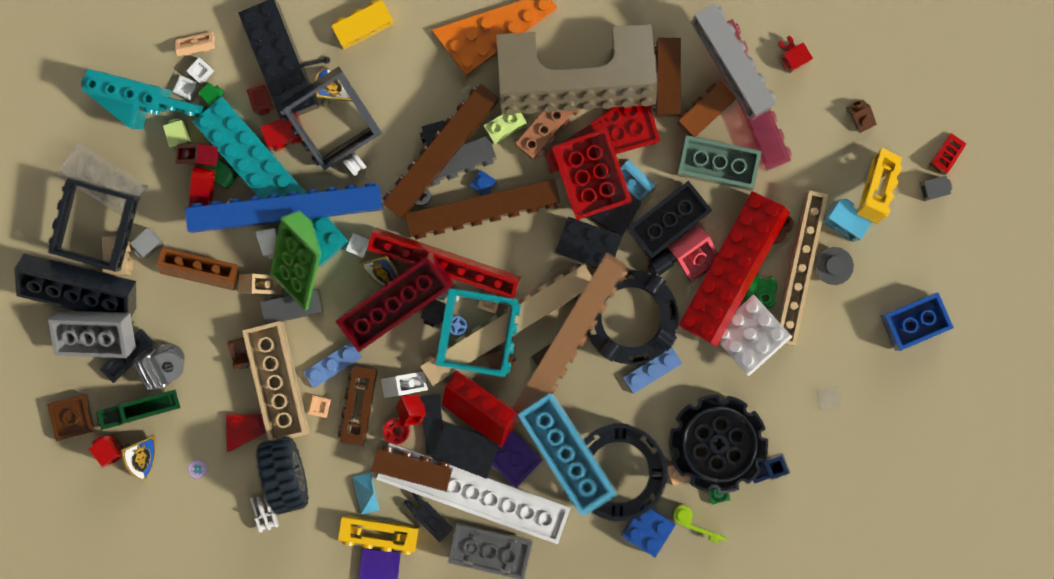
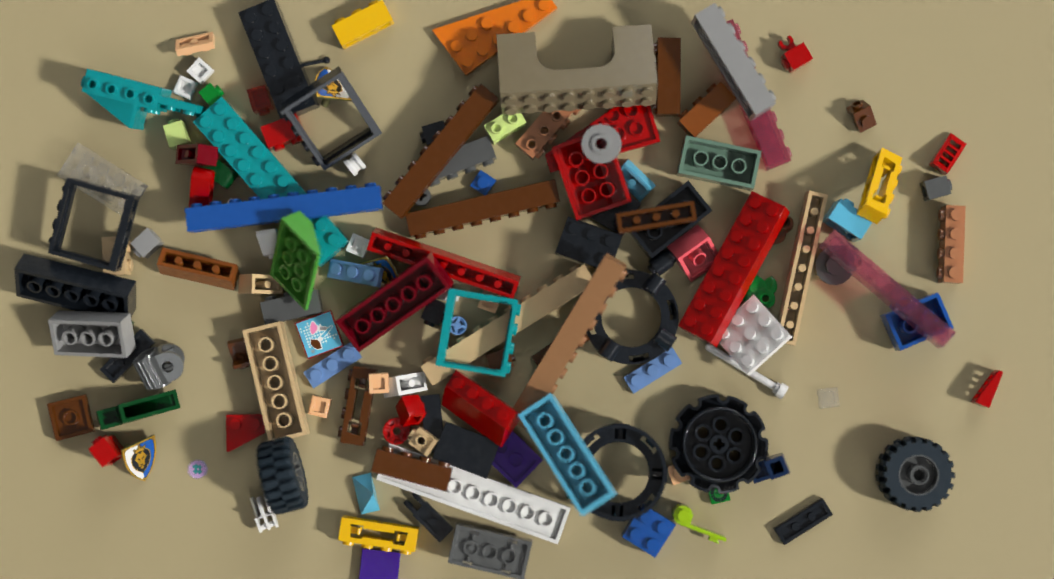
(319, 334): none -> medium azure tile
(355, 273): none -> medium blue plate
(378, 383): none -> light nougat plate
(430, 440): none -> tan brick
(613, 143): none -> light grey piece
(655, 217): none -> reddish brown brick
(777, 388): none -> white piece
(803, 521): none -> black tile
(887, 289): none -> clear pink brick
(915, 473): none -> black wheel
(951, 244): none -> nougat brick
(987, 391): none -> red slope

